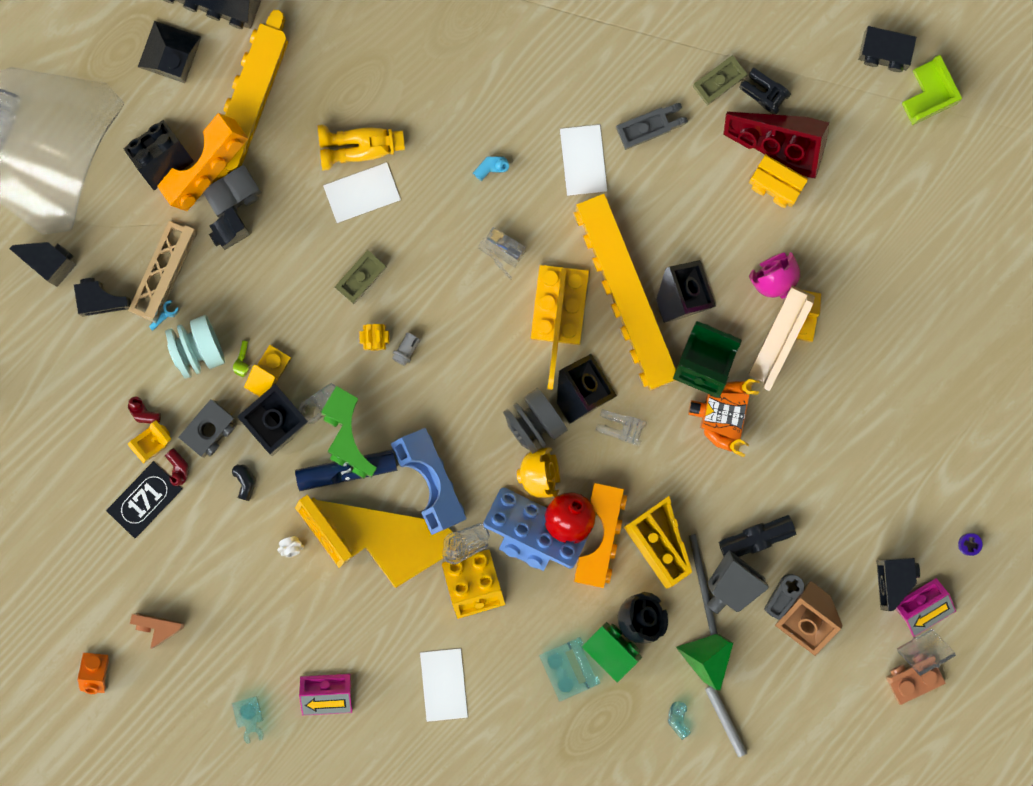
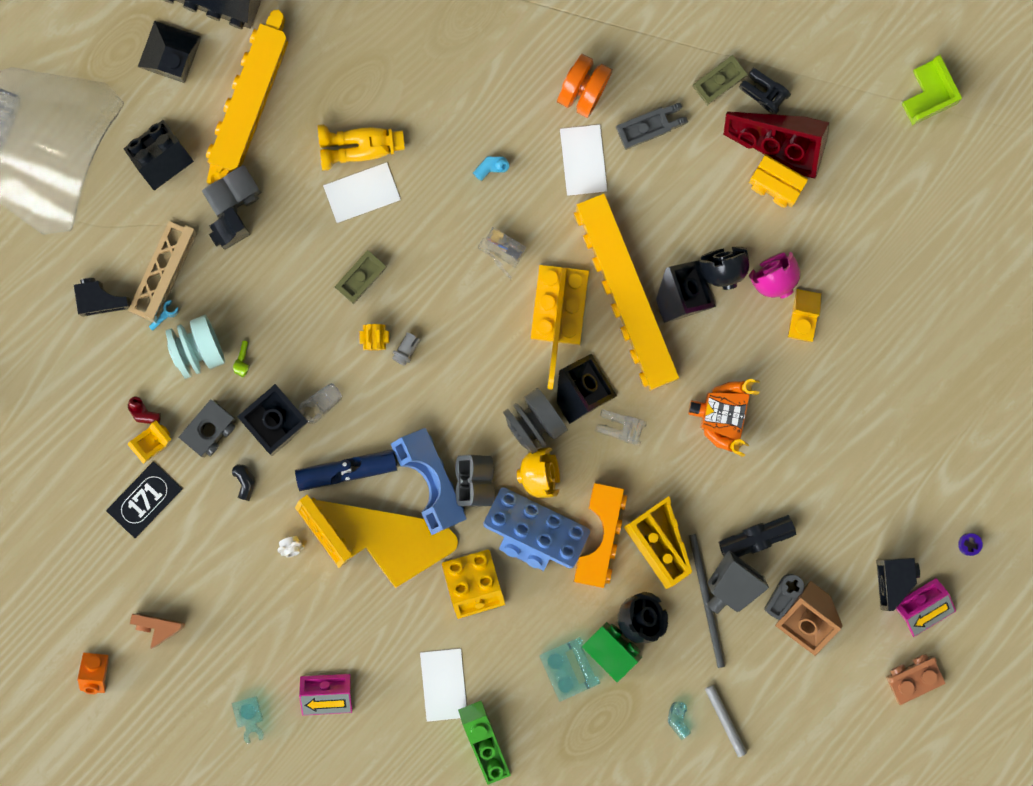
(47, 260): black slope -> none
(180, 468): dark red arm -> none
(221, 142): light orange arch -> none
(267, 371): yellow slope -> none
(343, 450): bright green arch -> none
(465, 543): clear piece -> none
(474, 480): none -> dark grey brick
(484, 742): none -> bright green slope
(570, 517): red cylinder -> none
(581, 84): none -> orange wheel
(707, 359): dark green panel -> none
(708, 658): green slope -> none
(725, 268): none -> black cylinder
(782, 336): fence -> none
(887, 49): black brick -> none
(926, 652): clear piece -> none

